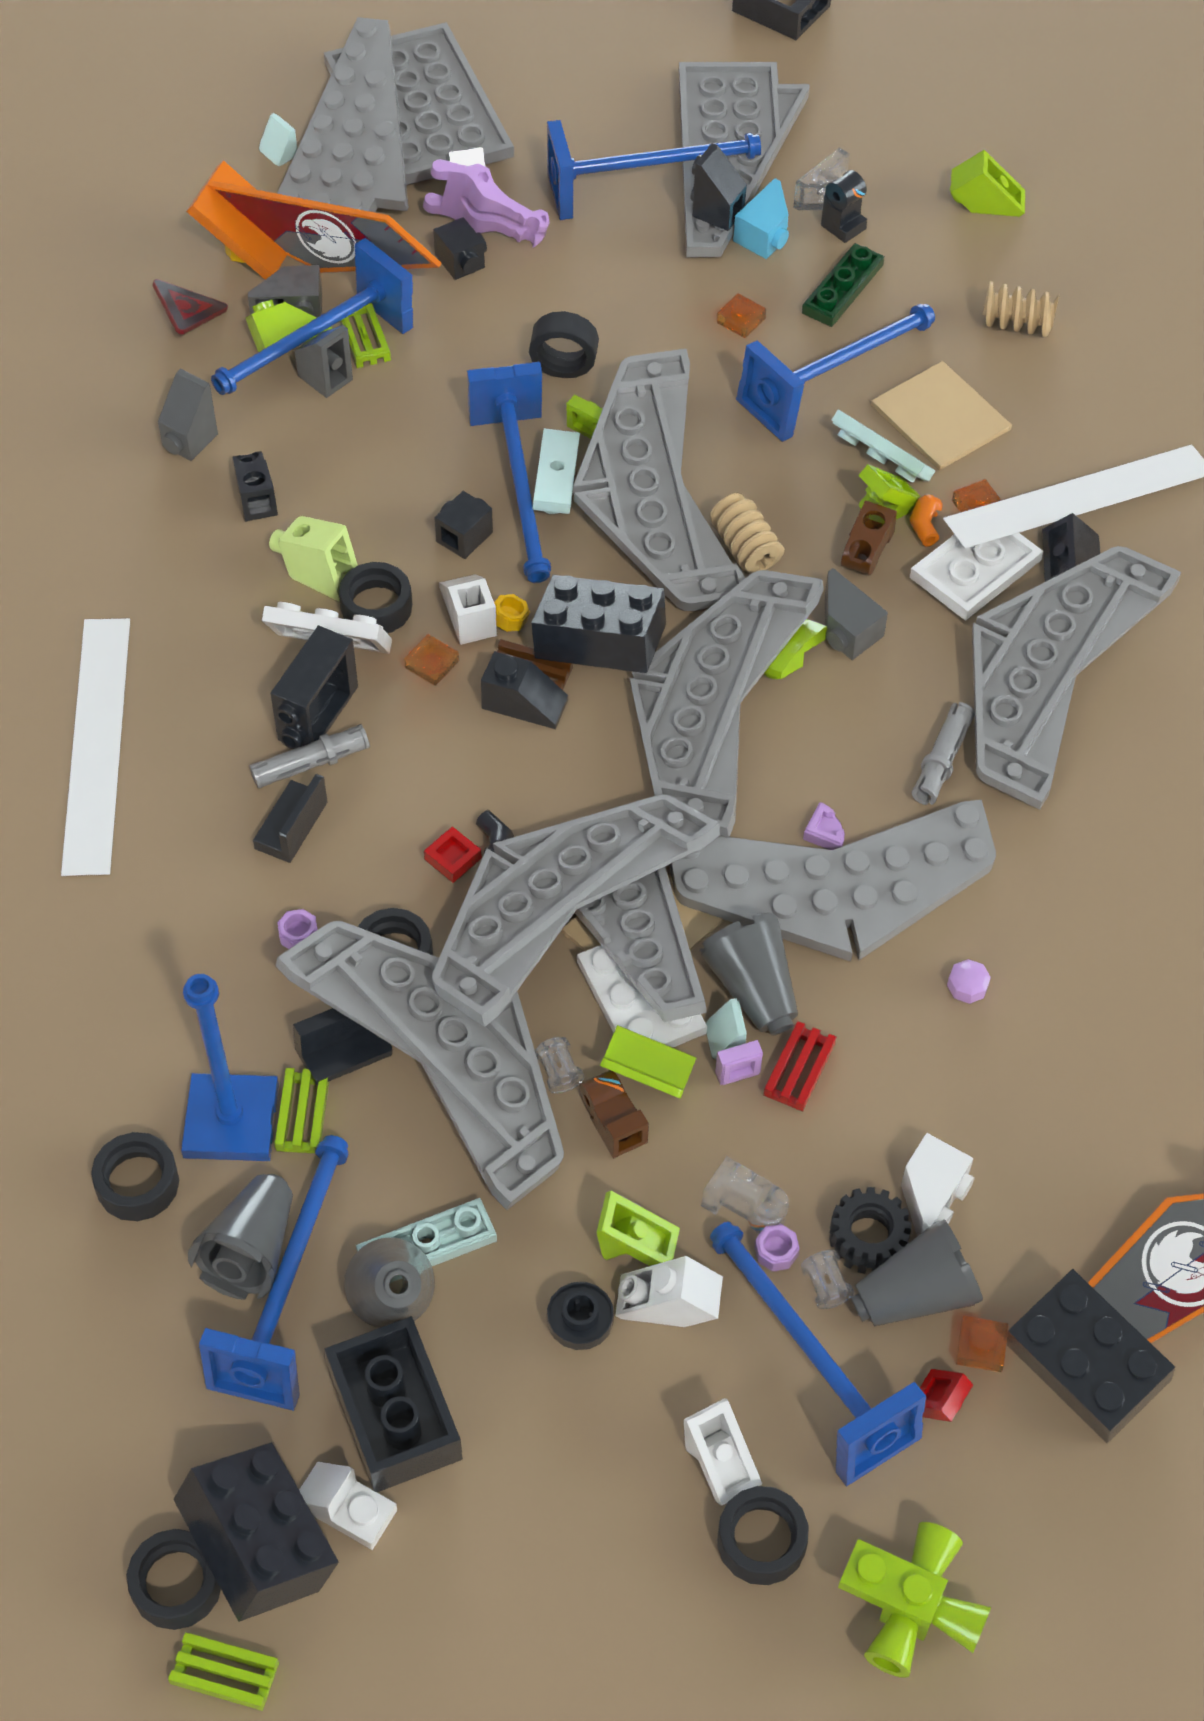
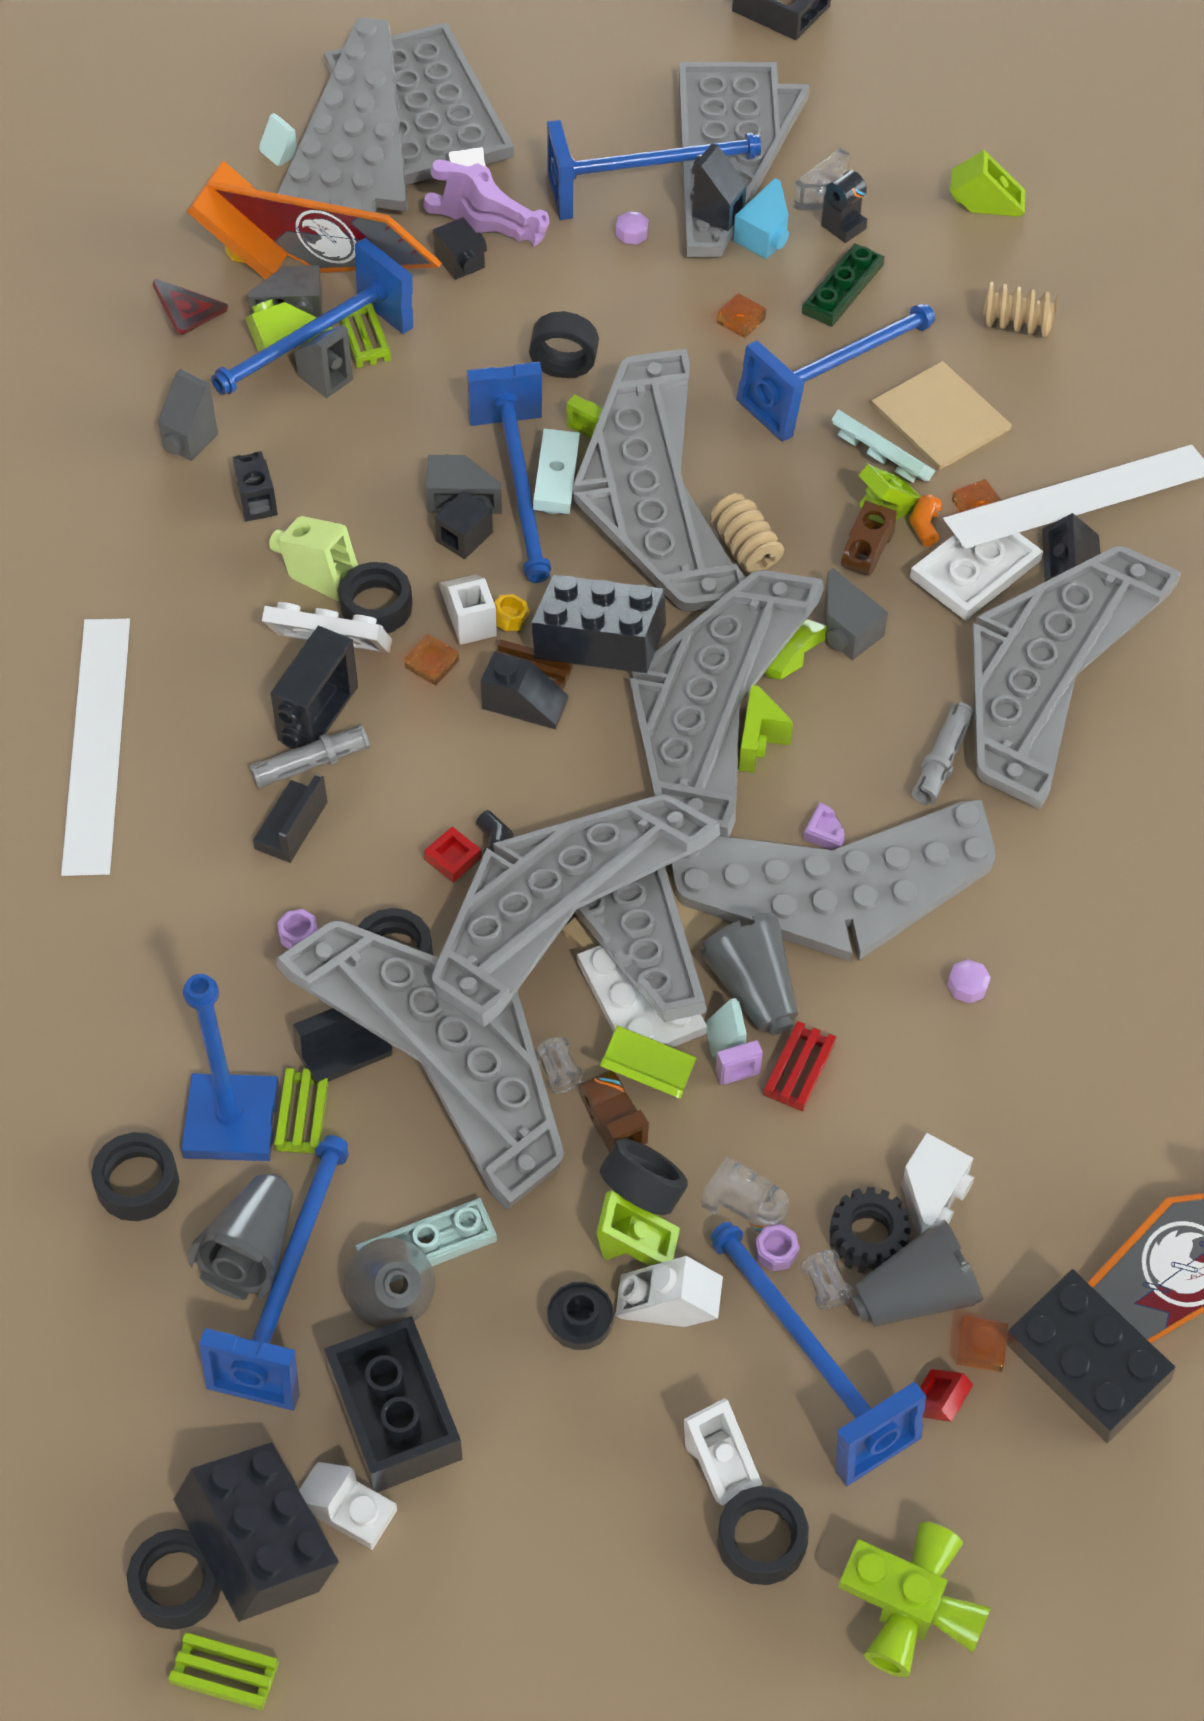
(452, 474): none -> dark grey slope
(632, 227): none -> lavender tile
(643, 1177): none -> black tyre
(763, 725): none -> lime slope

